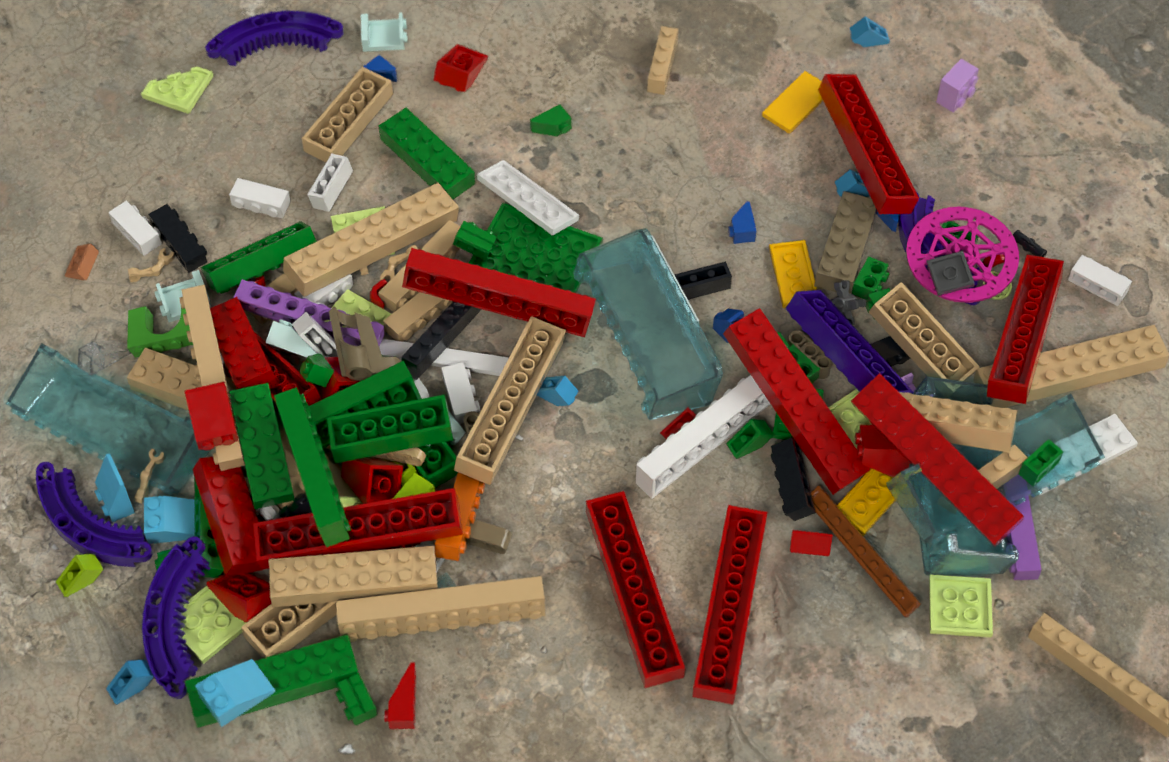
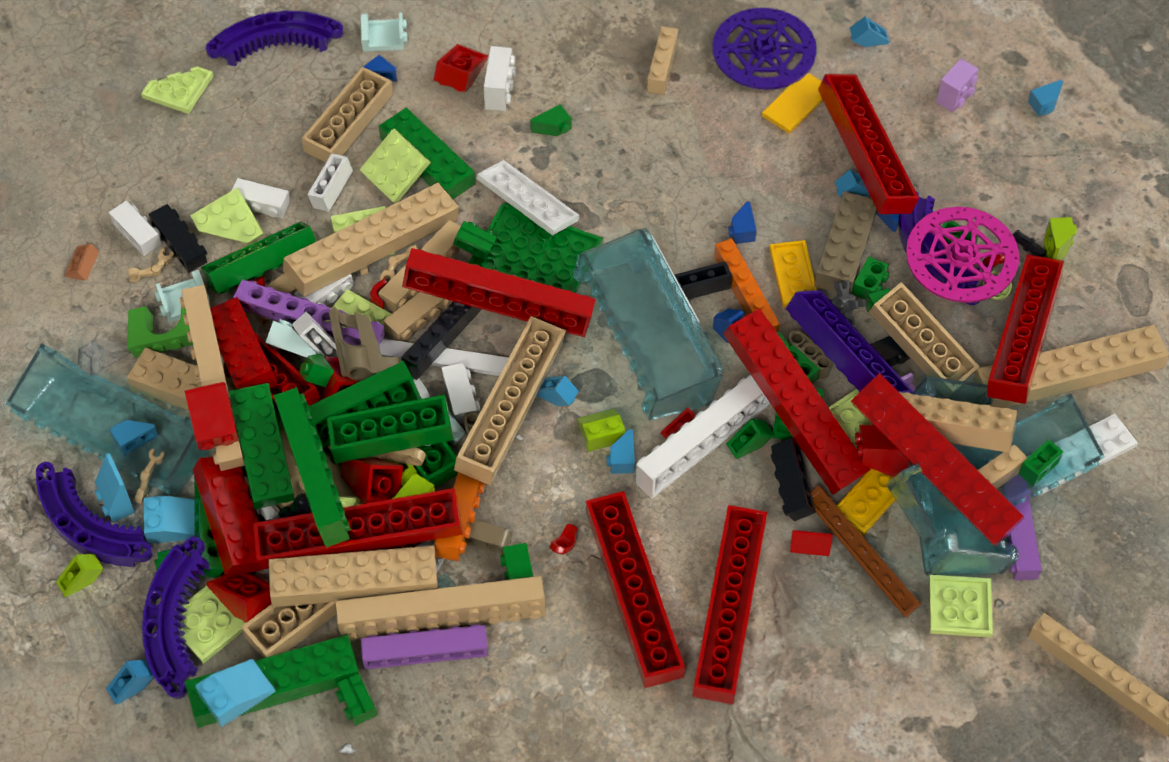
(132, 435): none -> dark azure slope
(229, 219): none -> yellowish green plate
(395, 166): none -> yellowish green plate
(402, 702): red slope -> none
(424, 646): none -> medium lavender brick
(499, 78): none -> white brick
(516, 561): none -> green brick
(565, 541): none -> red hair
(601, 429): none -> lime slope
(622, 454): none -> dark azure slope
(743, 282): none -> orange brick
(764, 48): none -> dark purple piece
(950, 273): dark grey tile -> none
(1045, 98): none -> dark azure slope
(1059, 237): none -> lime slope
(1100, 280): white brick -> none

